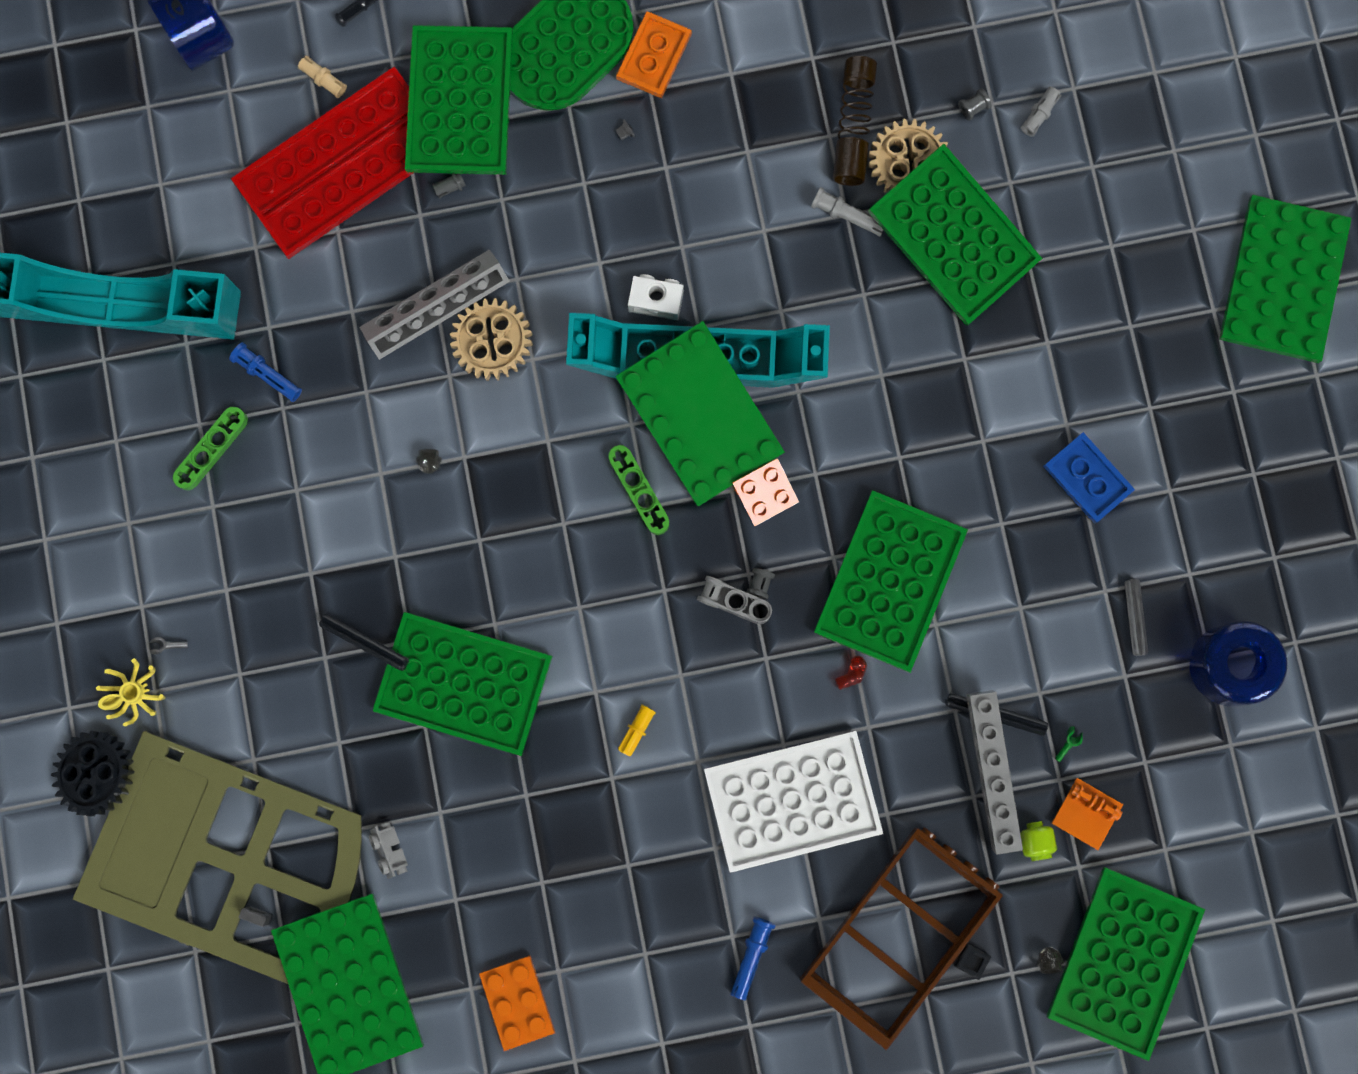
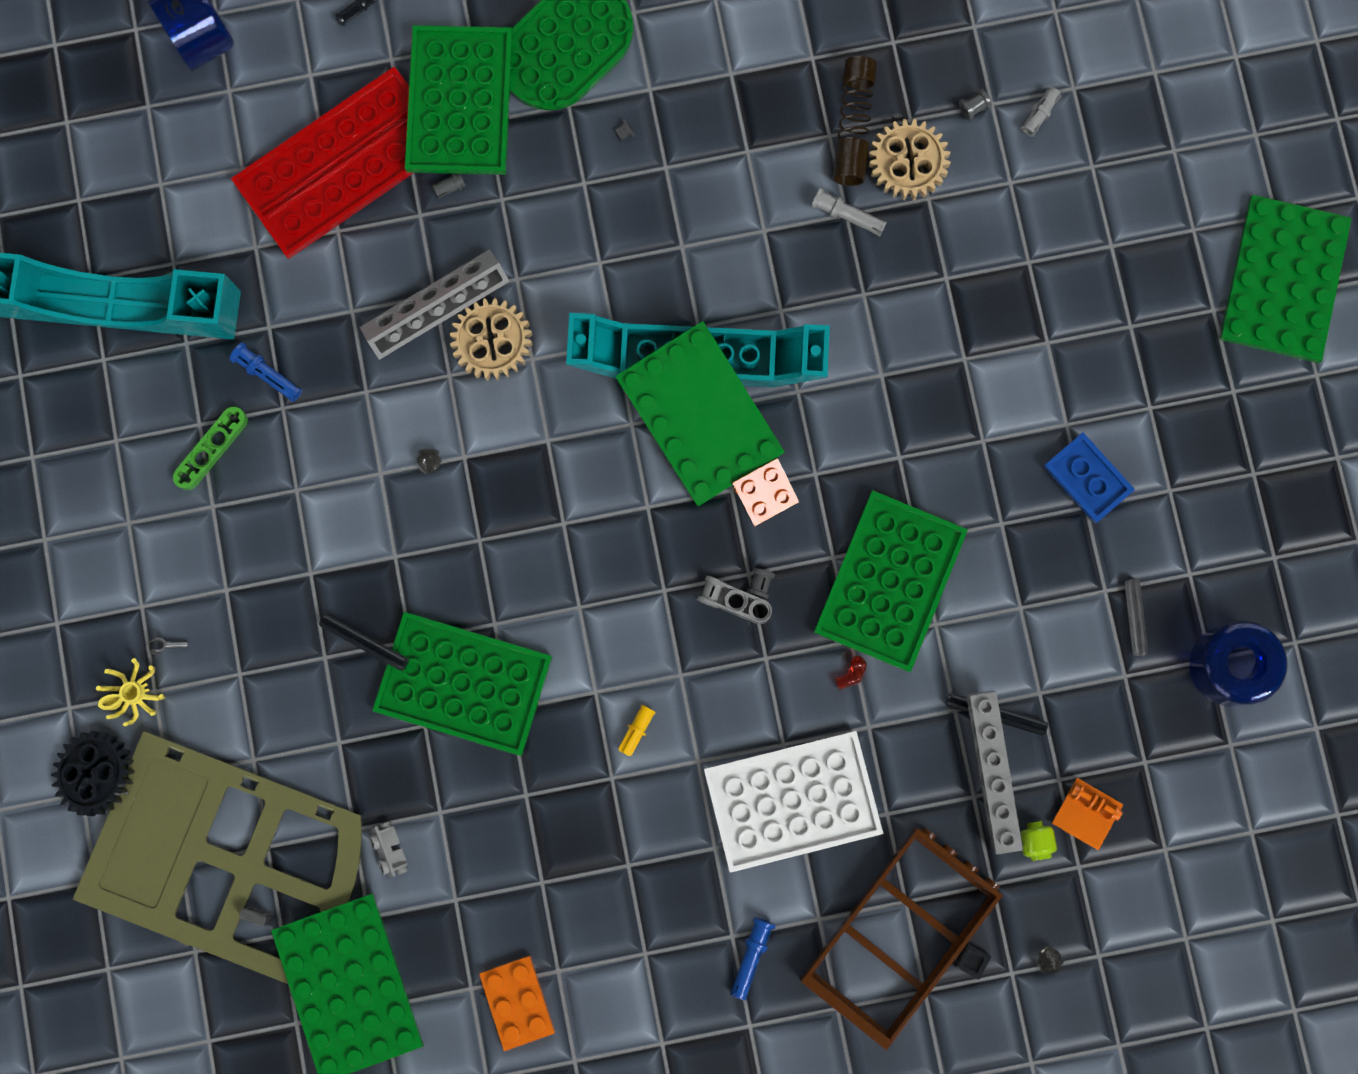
(322, 76): tan pin -> none
(640, 489): bright green beam -> none
(654, 54): orange plate -> none
(666, 307): white brick -> none
(955, 234): green plate -> none
(1071, 741): green hand -> none
(1125, 963): green plate -> none

